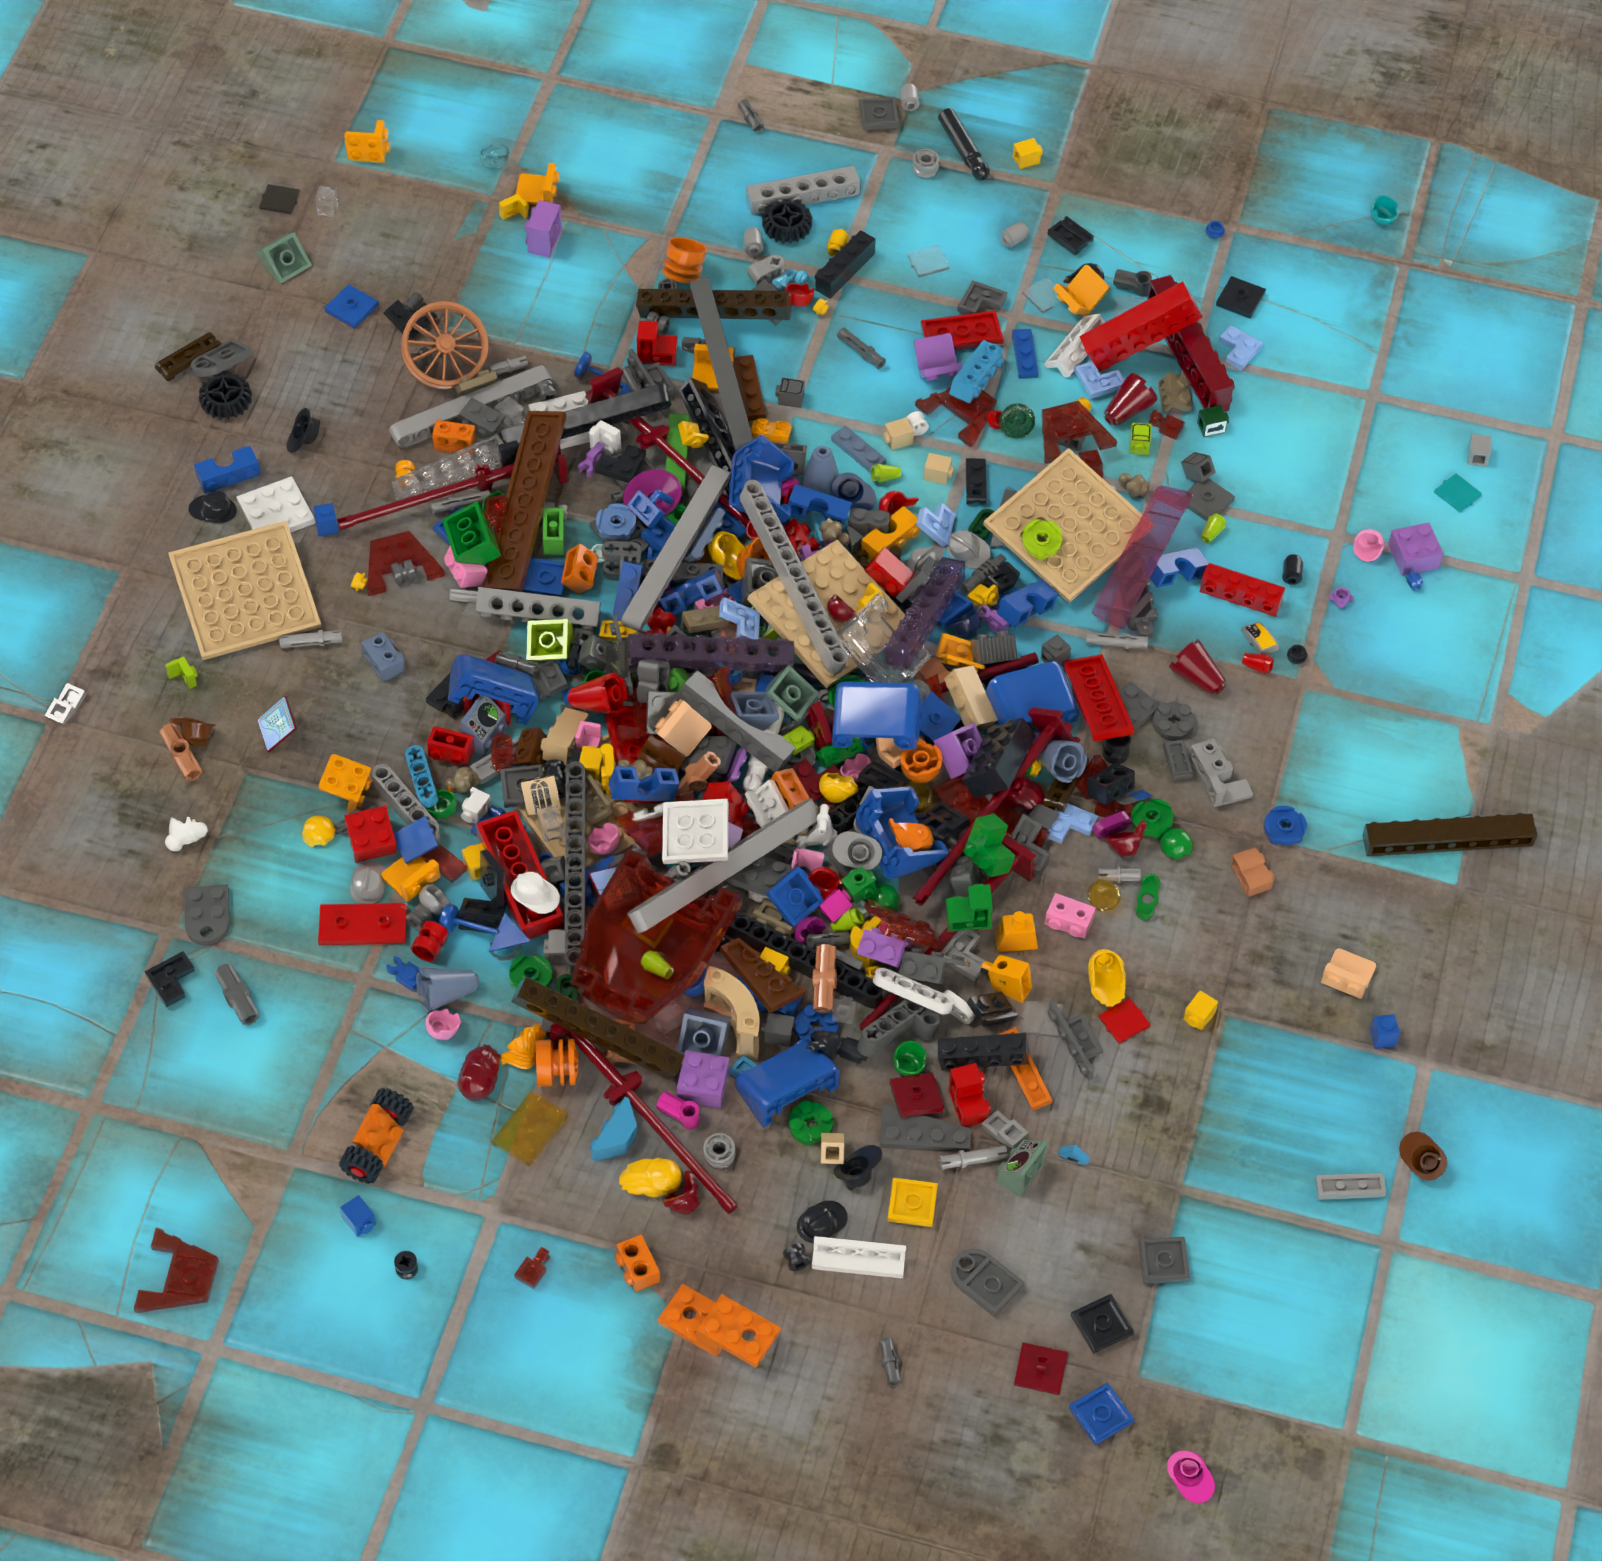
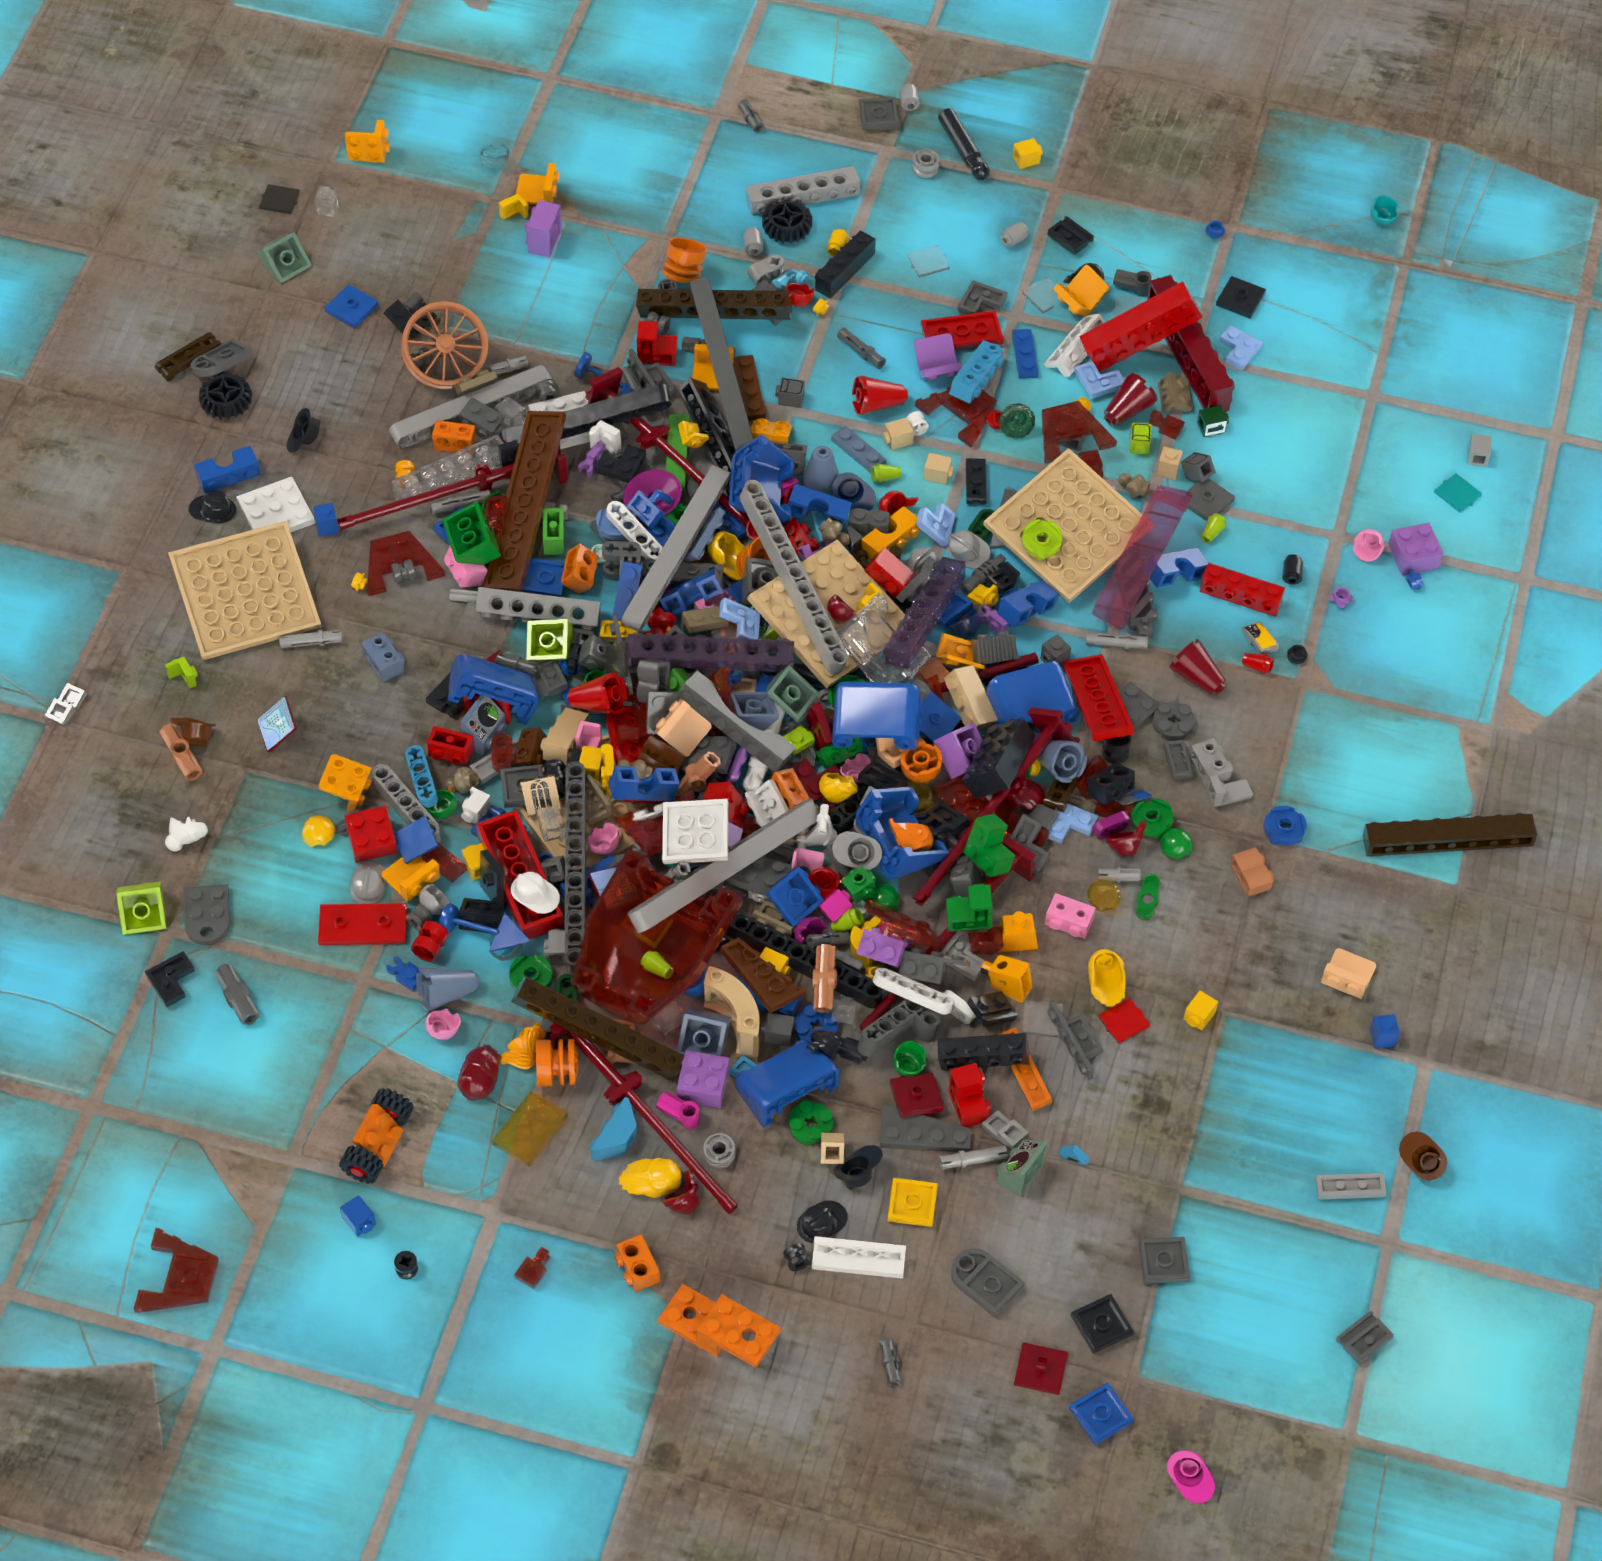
(141, 907): none -> lime slope
(637, 530): none -> white beam
(876, 394): none -> red cone
(986, 942): none -> clear red panel
(1169, 463): none -> tan brick
(1364, 1337): none -> dark grey plate

